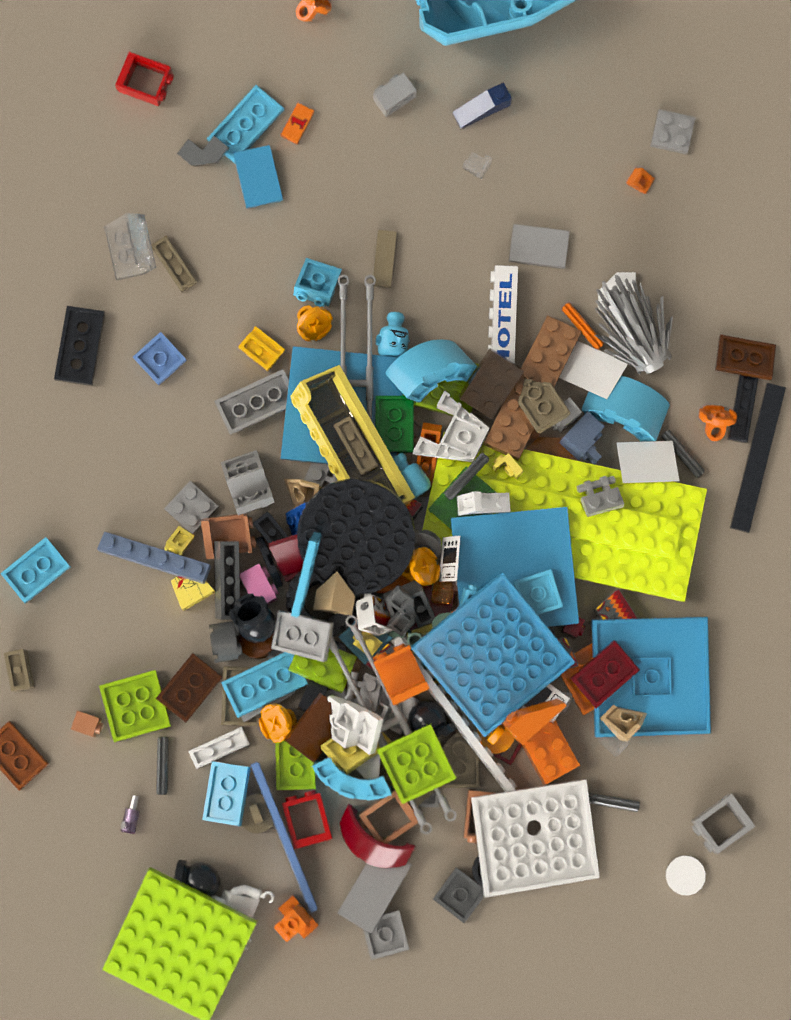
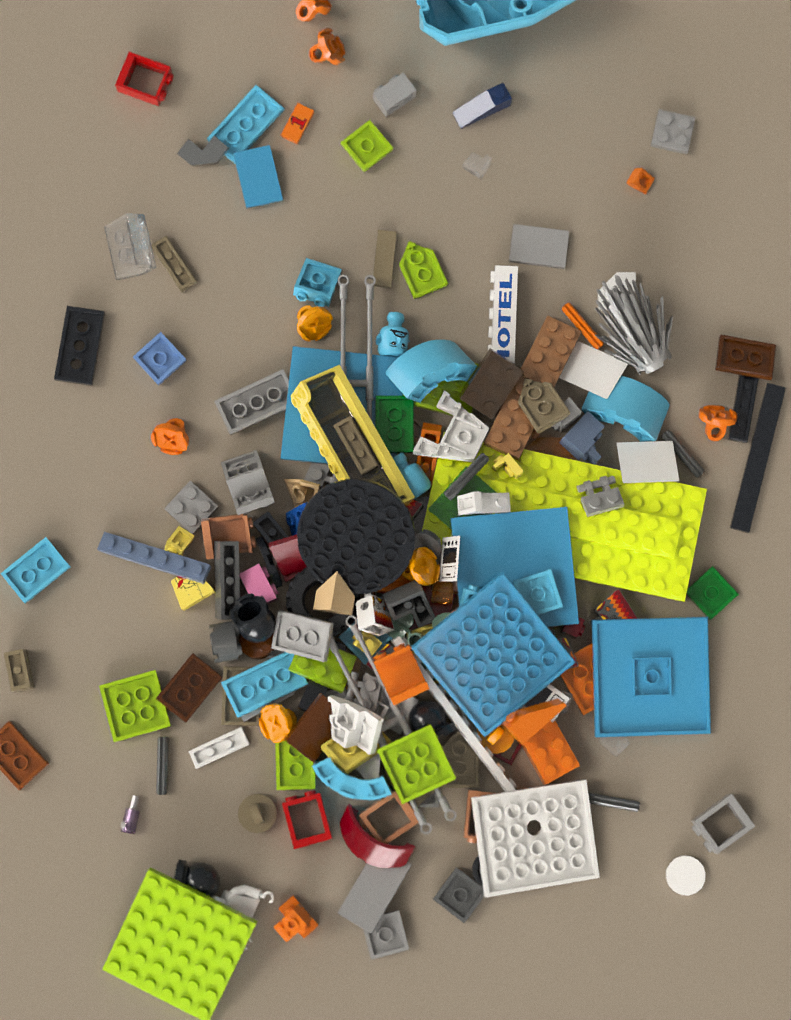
(87, 724): nougat brick -> none
(171, 437): none -> orange tile
(226, 793): medium azure plate -> none
(261, 348): yellow plate -> none
(283, 835): medium blue tile -> none
(306, 574): medium azure tile -> none
(331, 48): none -> orange tile
(366, 146): none -> lime plate
(404, 603): dark grey tile -> none
(421, 270): none -> lime tile
(605, 674): dark red tile -> none
(623, 722): tan slope -> none
(711, 593): none -> green tile

